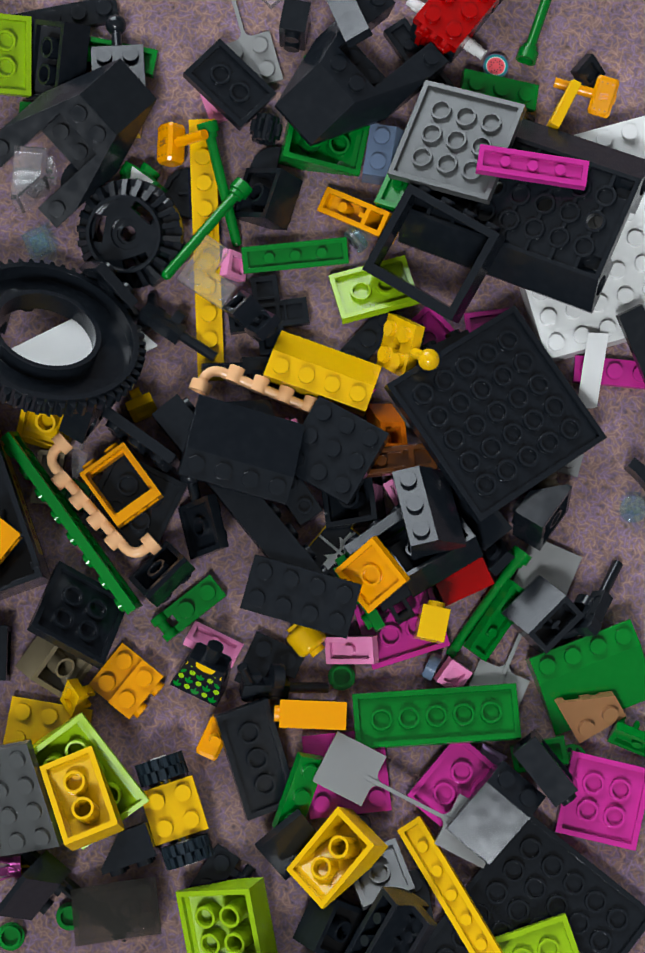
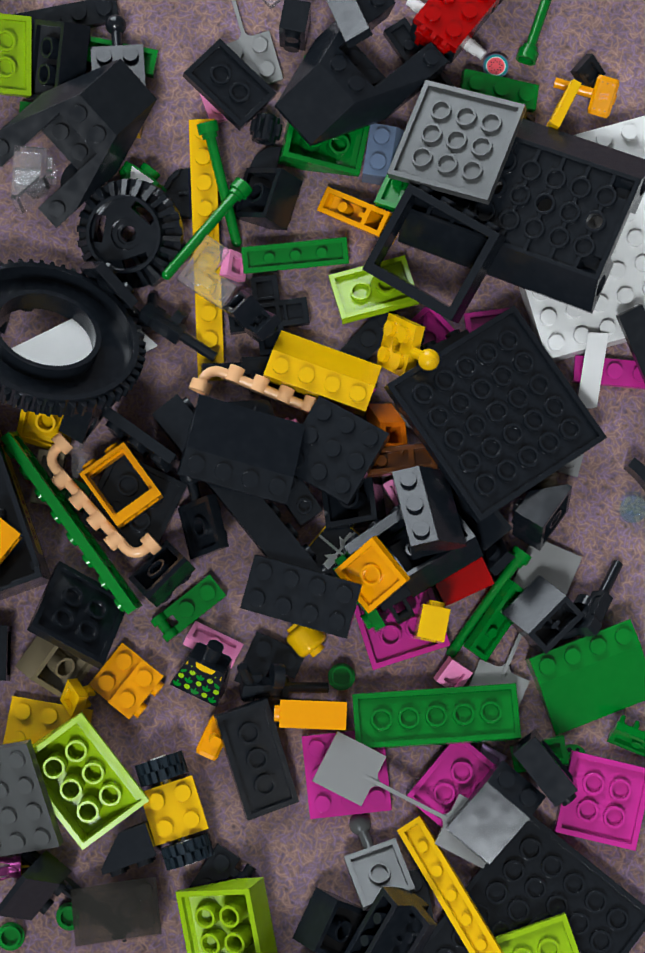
(38, 242): clear light blue tile -> none
(81, 799): yellow slope -> none
(141, 405): tile -> none
(172, 143): light orange piece -> none
(286, 841): black tile -> none
(299, 787): green plate -> none
(336, 856): yellow slope -> none
(353, 650): bright pink plate -> none
(356, 239): clear light blue tile -> none
(431, 666): sand blue tile -> none
(532, 167): dark pink plate -> none
(590, 713): medium nougat wing -> none

